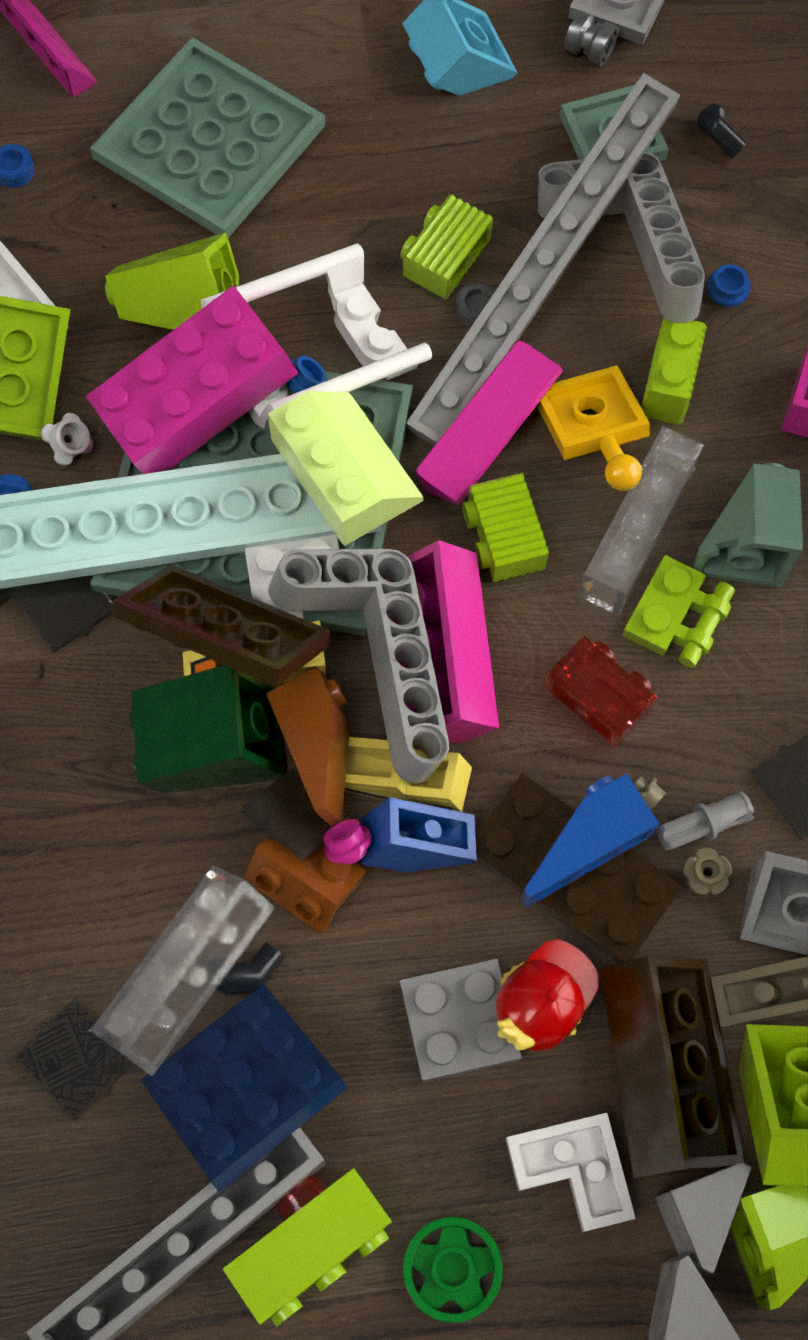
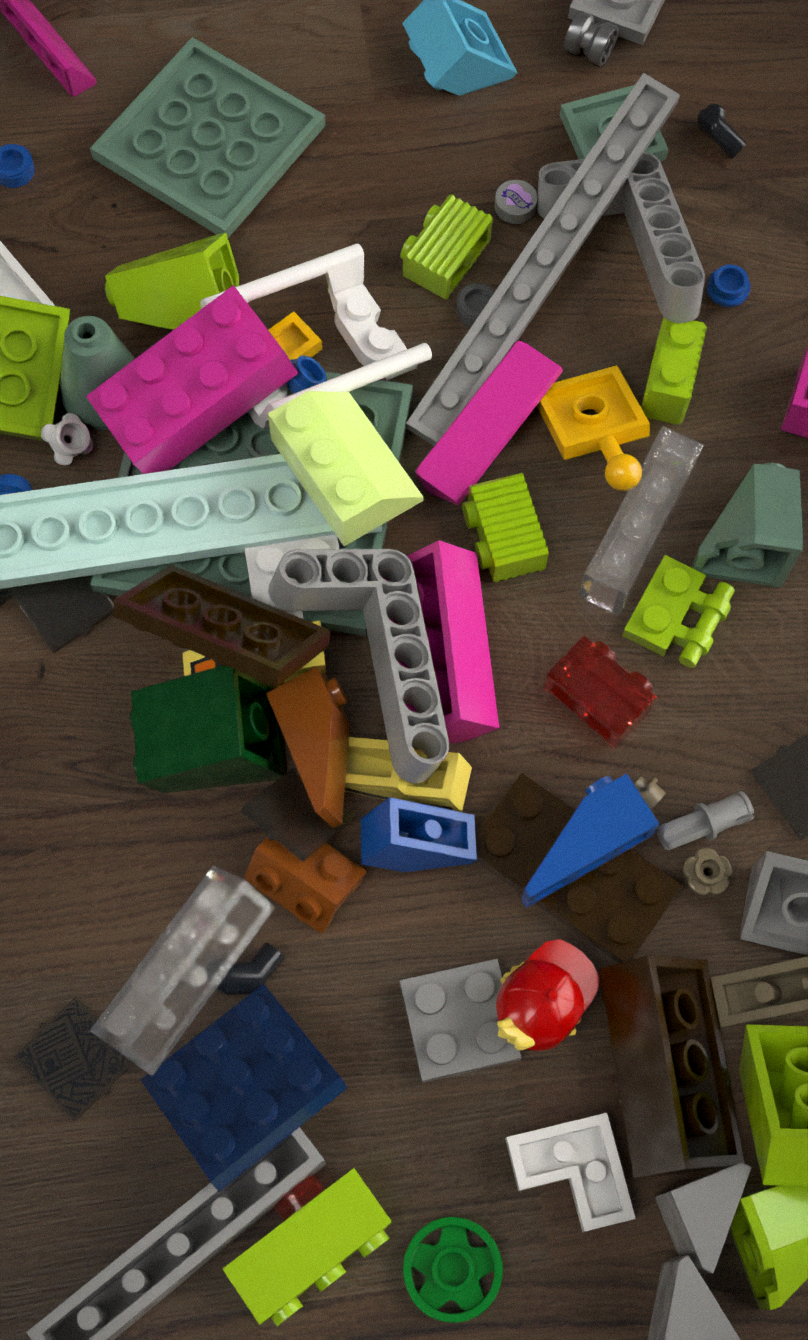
(89, 359): none -> sand green cone
(296, 337): none -> yellow plate
(347, 842): dark pink plate -> none
(515, 201): none -> light grey tile

